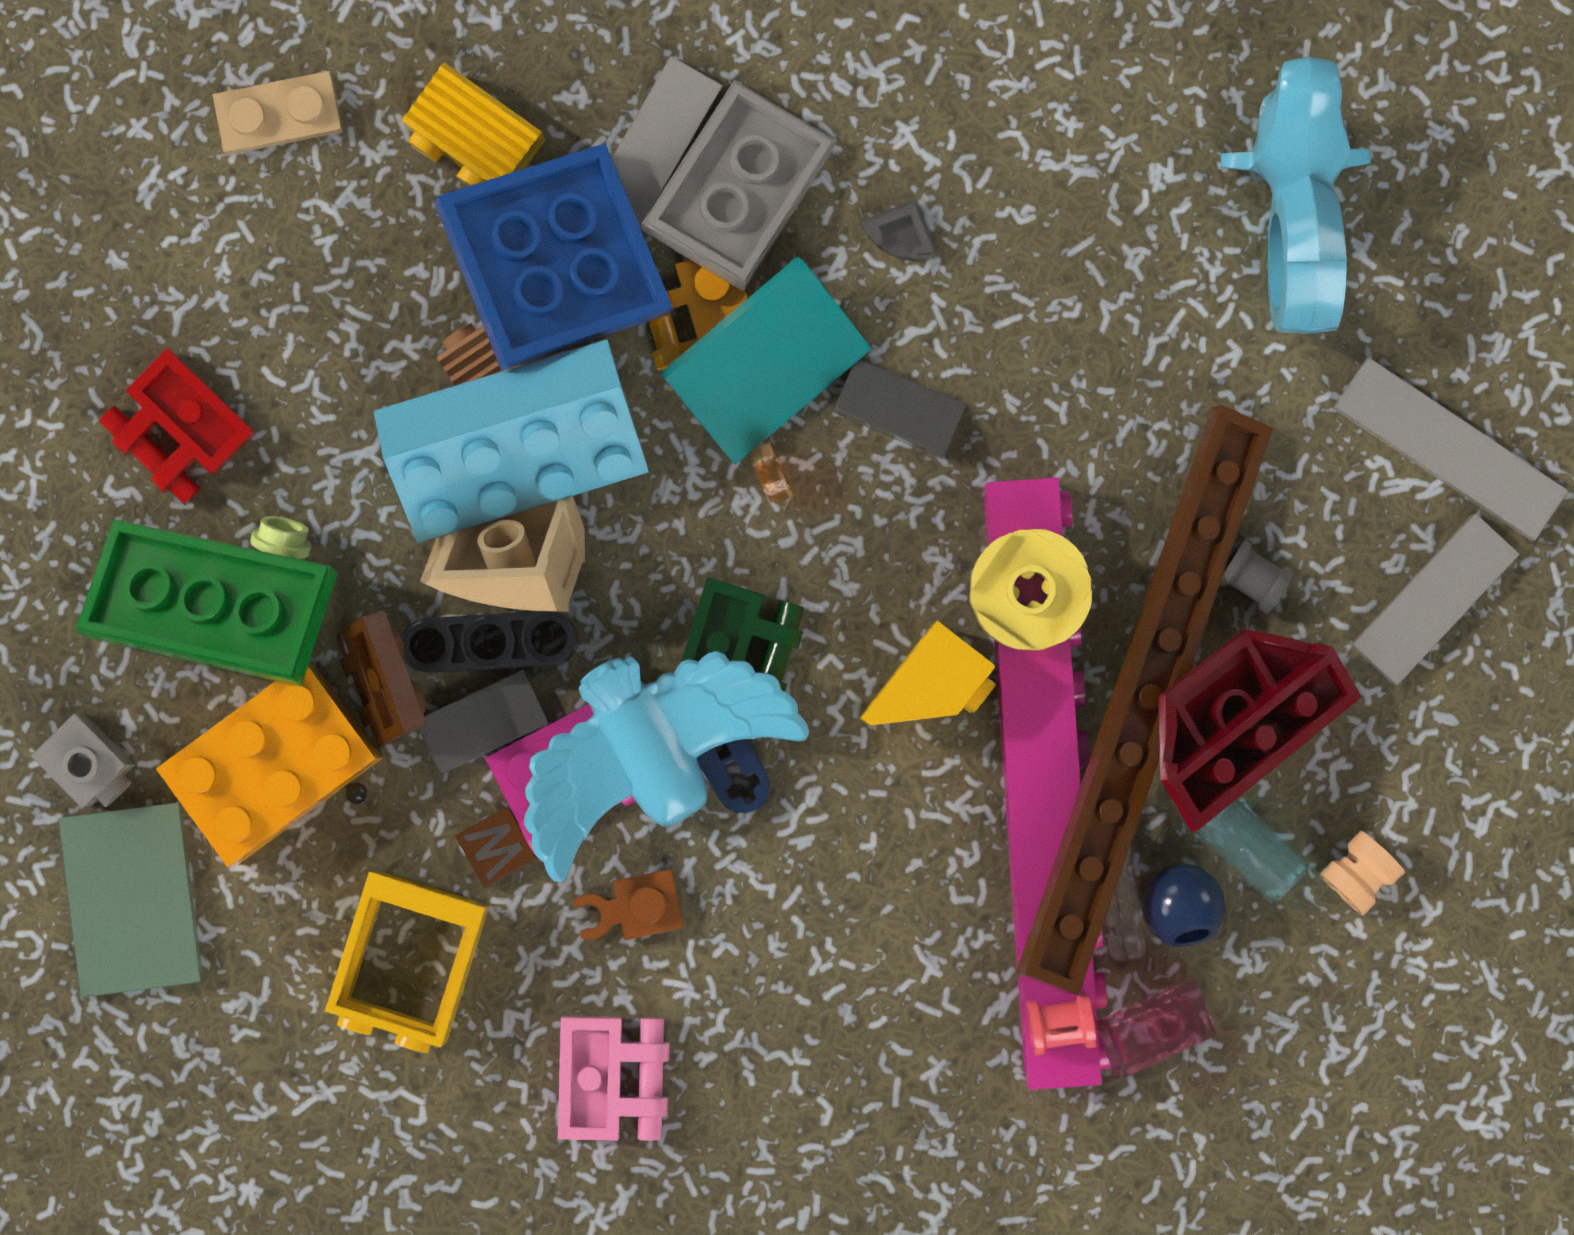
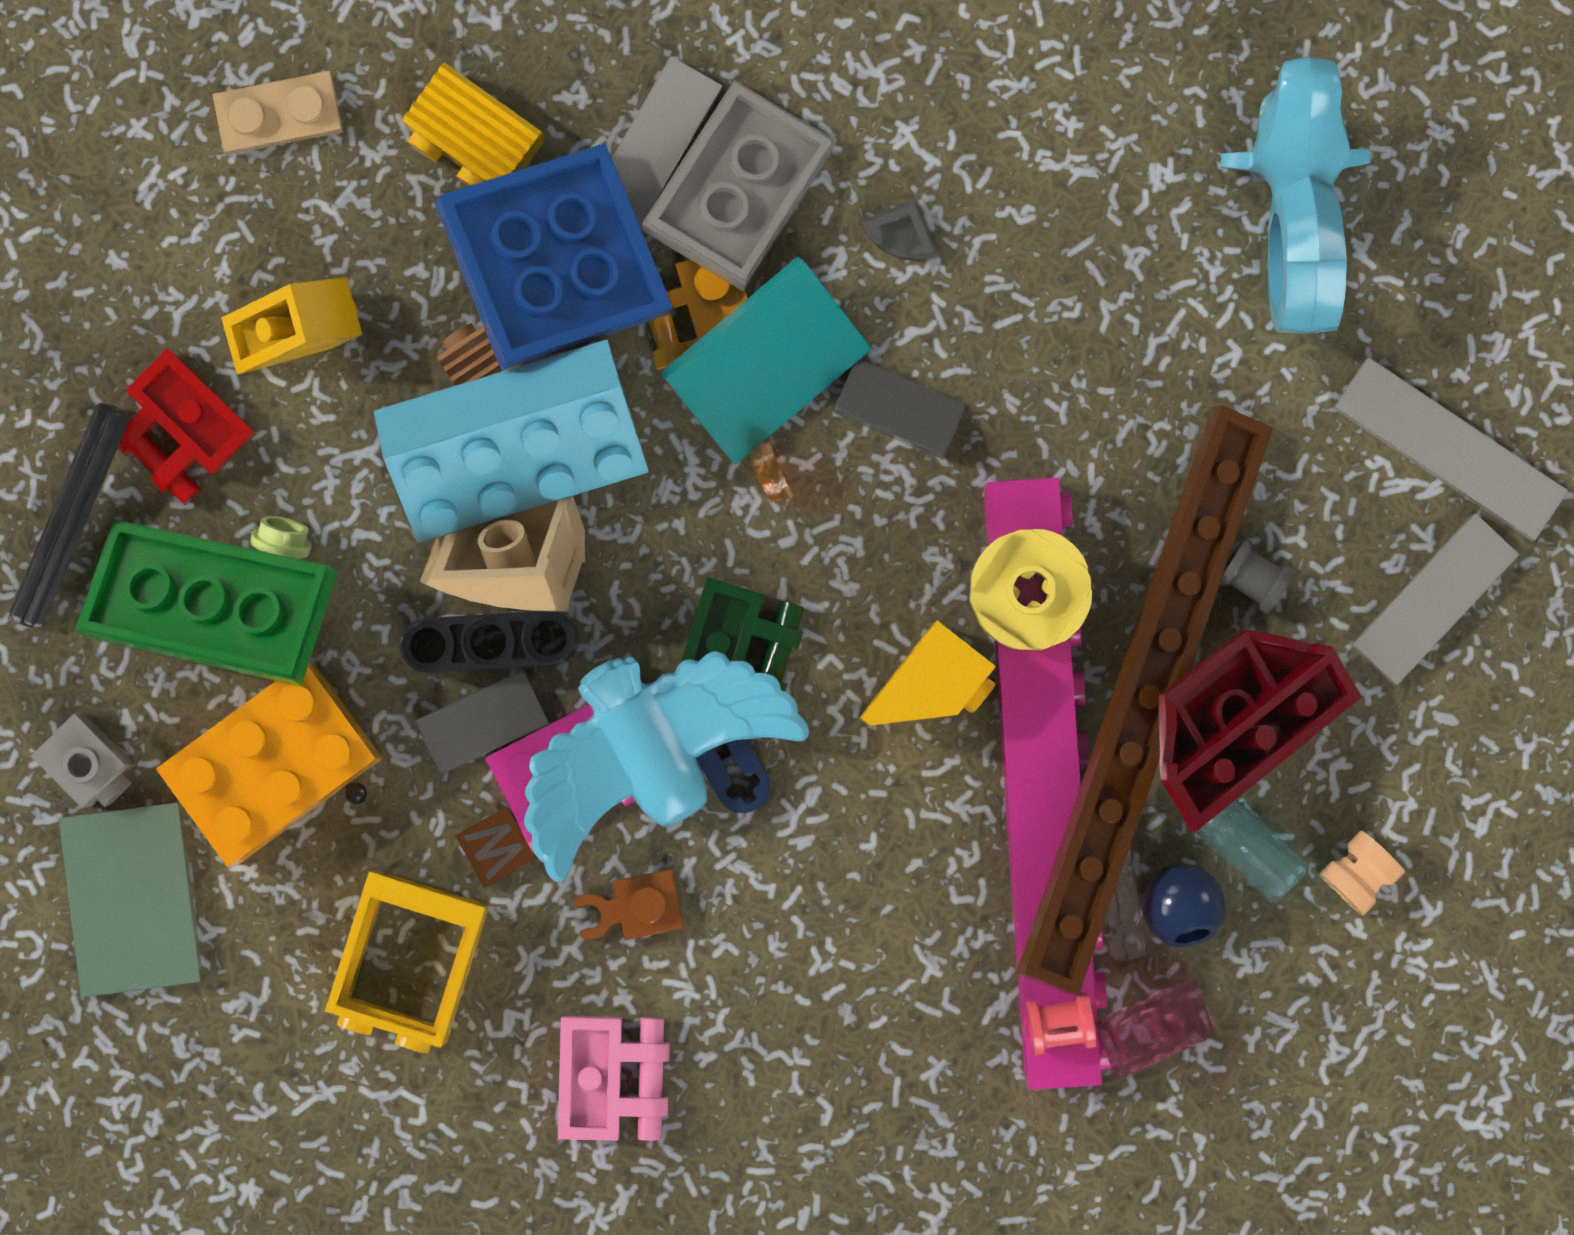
(69, 515): none -> black axle
(292, 324): none -> yellow slope
(375, 662): reddish brown plate -> none

